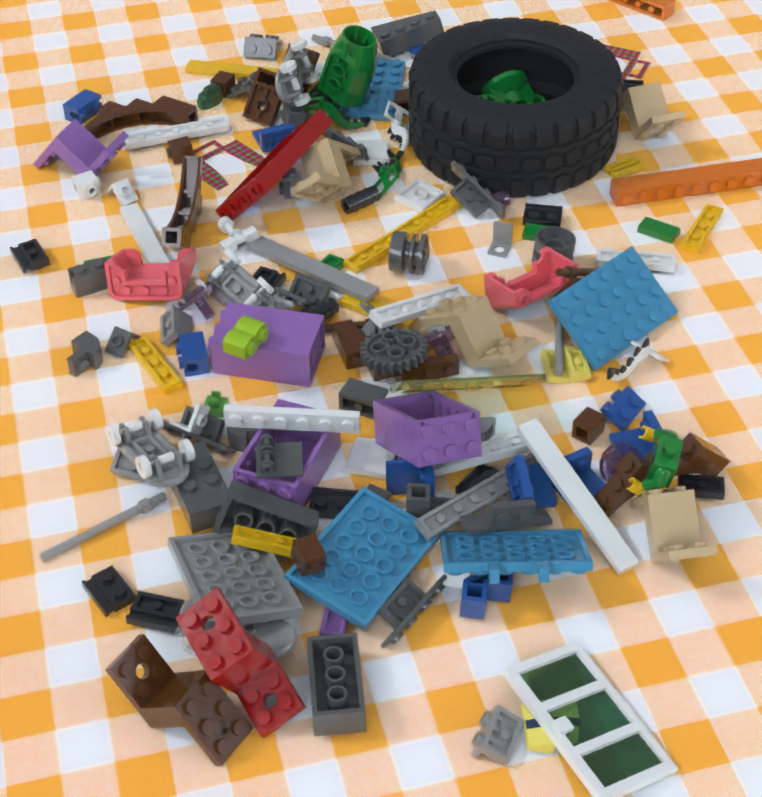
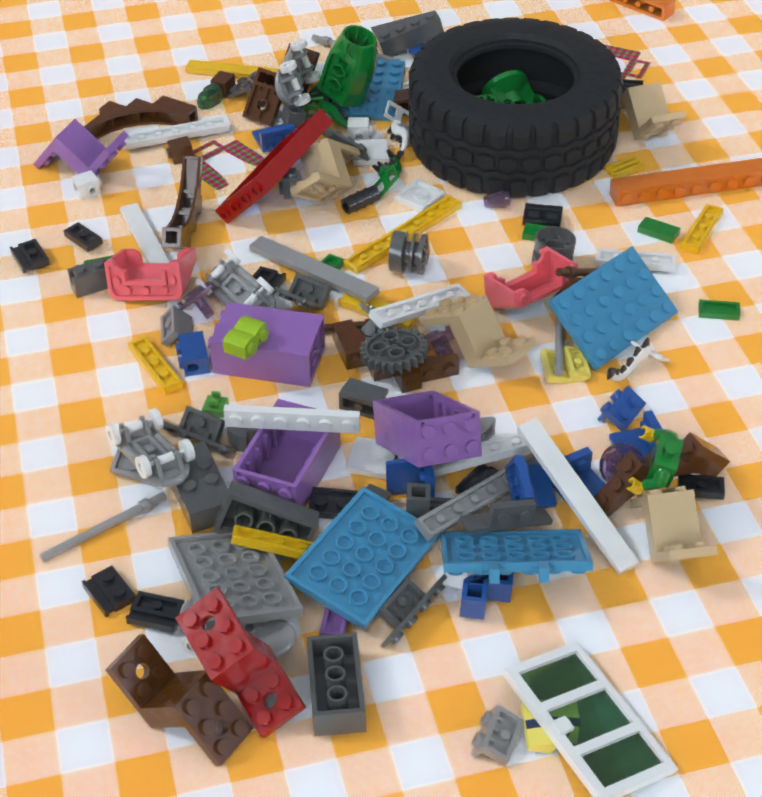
(82, 106): blue brick -> none
(83, 236): none -> black plate
(85, 354): dark grey brick -> none
(119, 341): dark grey bracket -> none
(123, 192): white bracket -> none
(197, 421): white bracket -> none
(235, 236): white bar -> none
(261, 47): bracket -> none
(278, 459): dark grey hinge -> none
(308, 555): reddish brown brick -> none
(326, 307): black axle -> none
(359, 128): none -> white brick
(467, 384): clear yellow door -> none
(472, 195): dark grey bracket -> none
(501, 238): light grey bracket -> none
(588, 425): reddish brown brick -> none
(719, 310): none -> green tile

